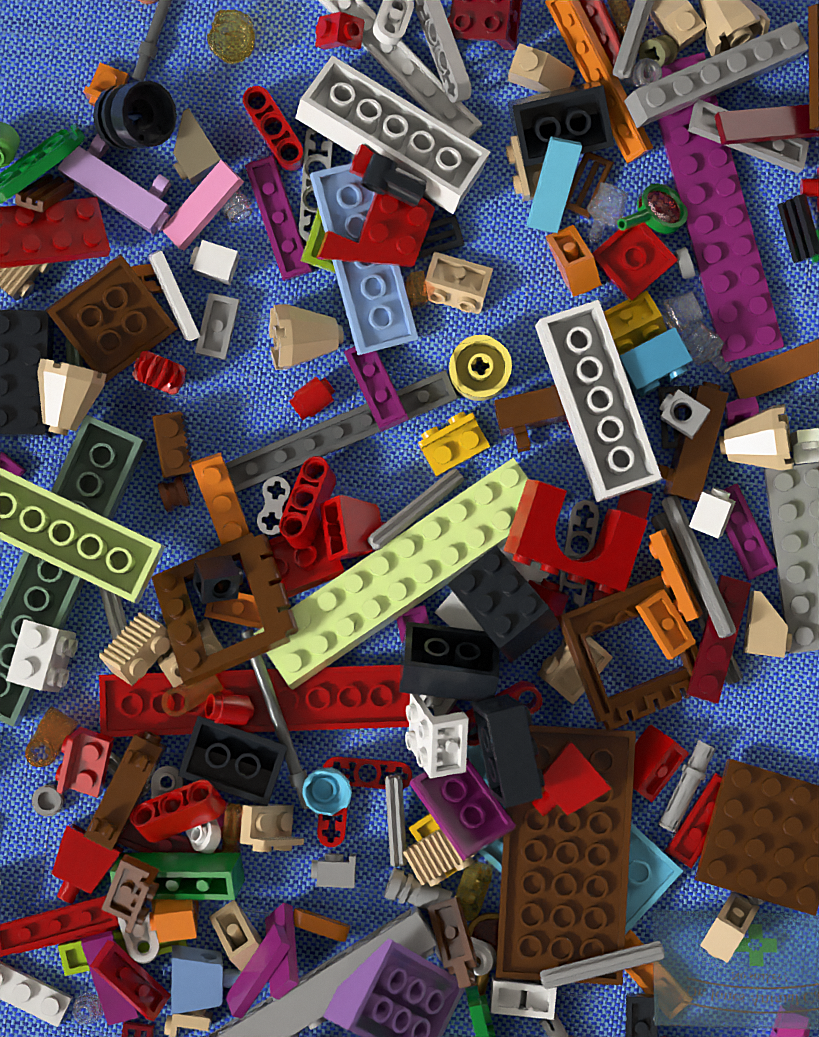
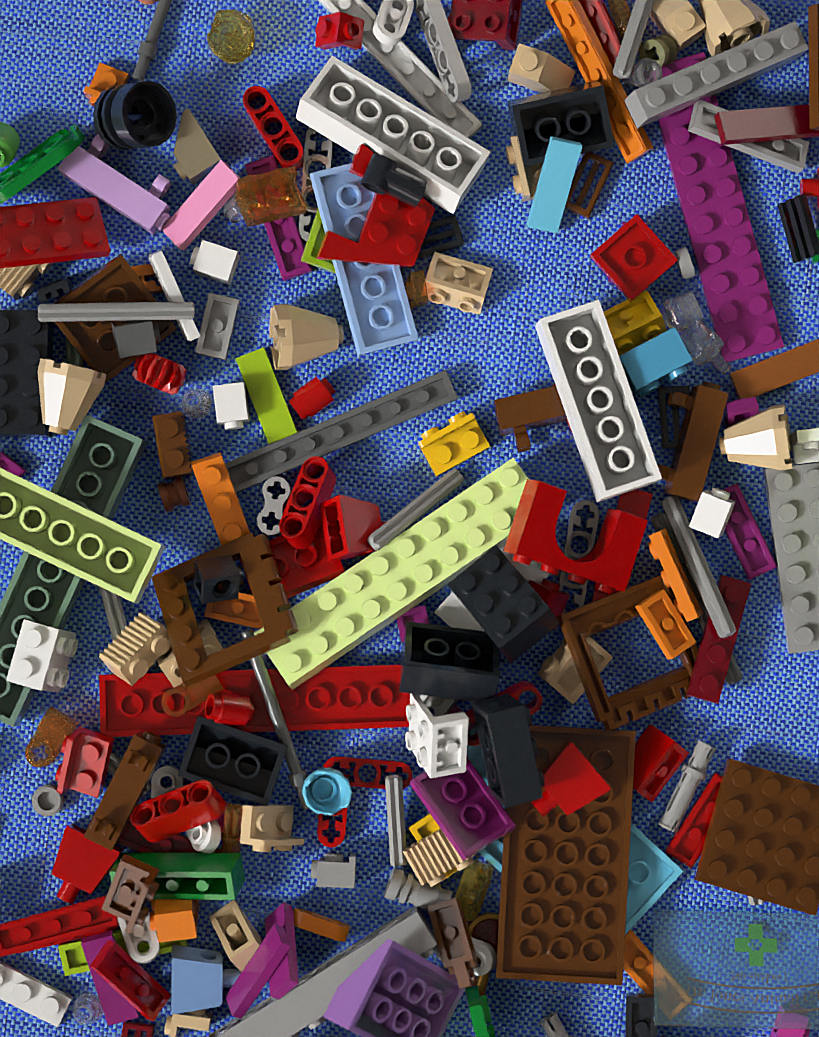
(44, 191): reddish brown tile -> none
(55, 288): none -> black tile
(116, 311): none -> light grey axle
(135, 337): none -> dark grey brick
(201, 408): none -> clear cone
(231, 405): none -> white brick
(266, 395): none -> lime tile
(269, 196): none -> clear orange bracket
(377, 388): magenta tile -> none
(491, 354): light yellow brick -> none
(522, 998): white brick -> none
(574, 260): orange slope -> none
(602, 964): light grey axle -> none
(606, 209): clear piece -> none
(659, 209): green piece -> none
(693, 424): light grey brick -> none
(729, 927): tan slope -> none
(765, 629): tan slope -> none

